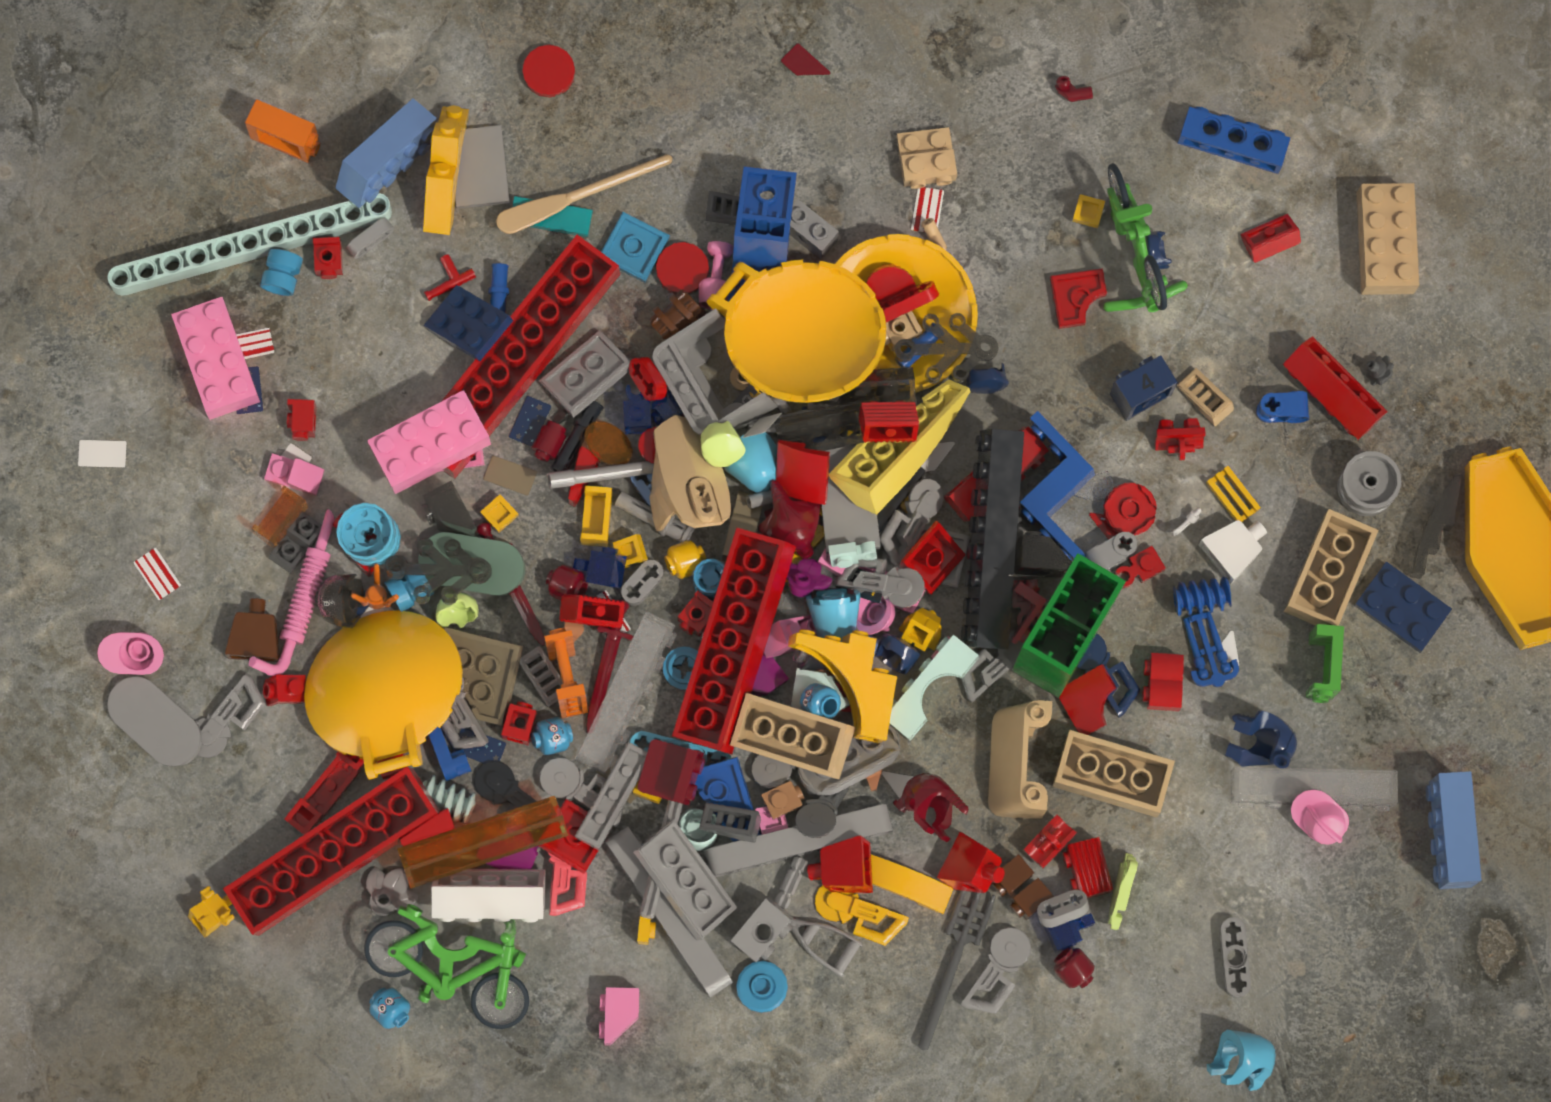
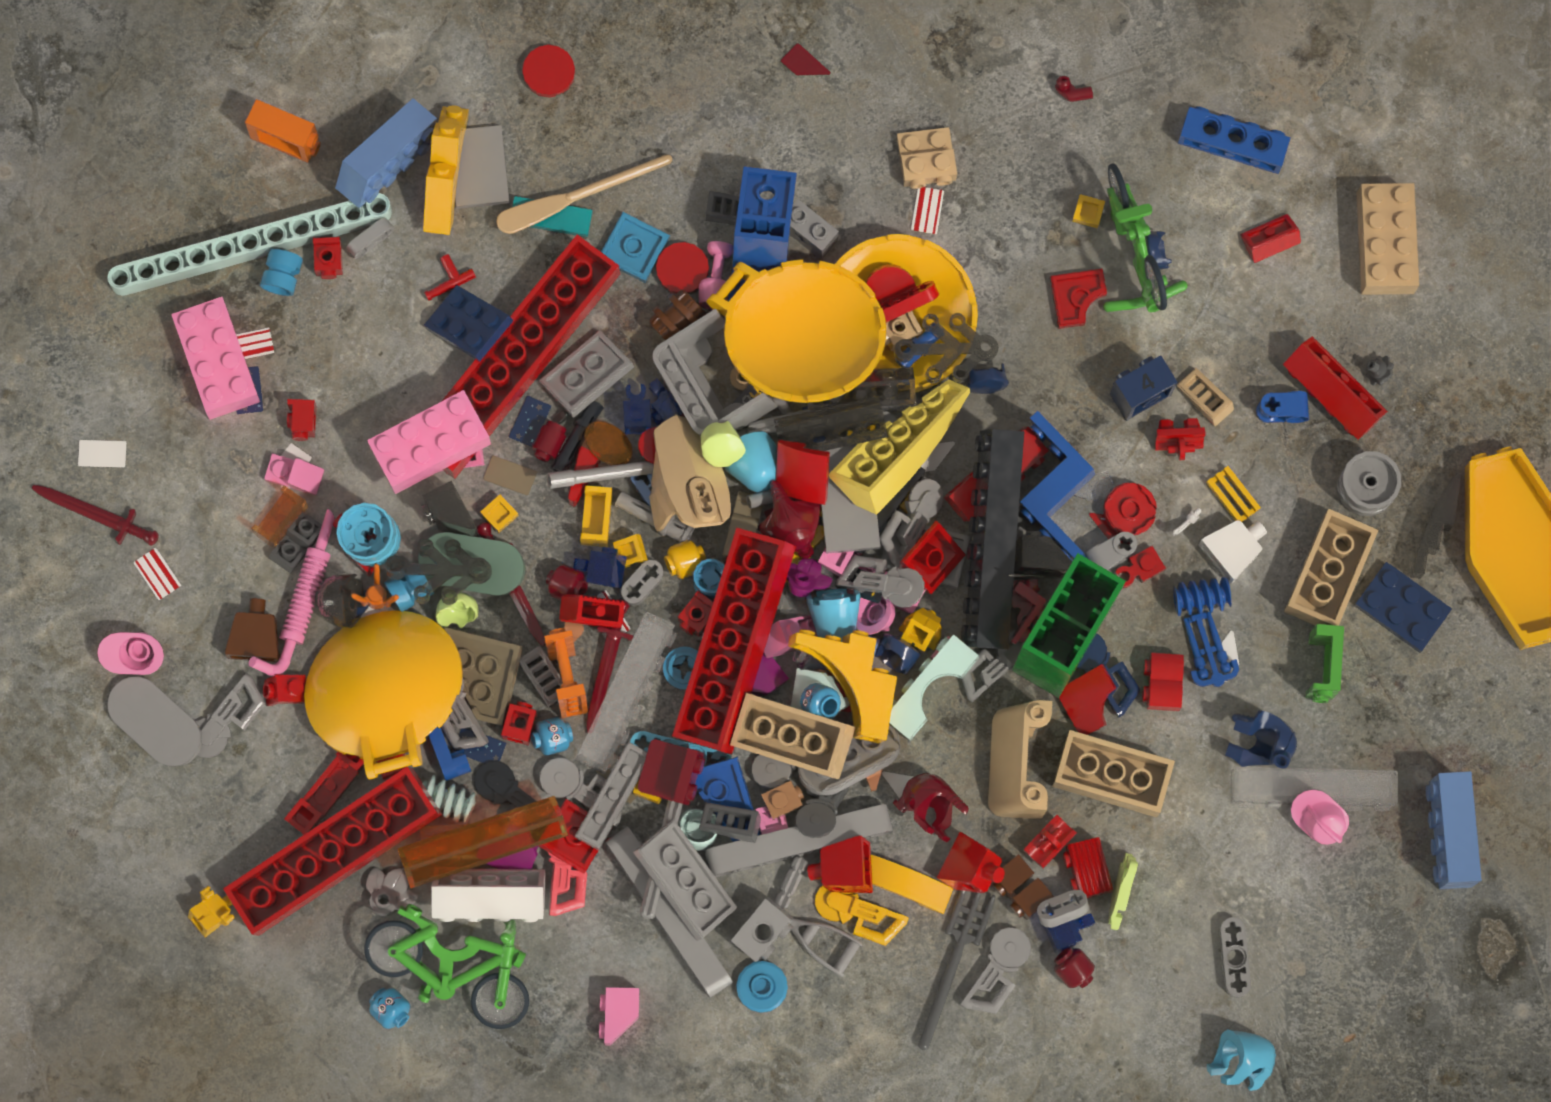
(99, 515): none -> dark red sword
(437, 825): red slope -> none
(499, 286): blue pin -> none
(646, 931): yellow plate -> none
(647, 378): red beam -> none
(762, 425): white sticker -> none
(849, 553): light aqua plate -> none
(888, 421): red brick -> none
(933, 232): tan arm -> none

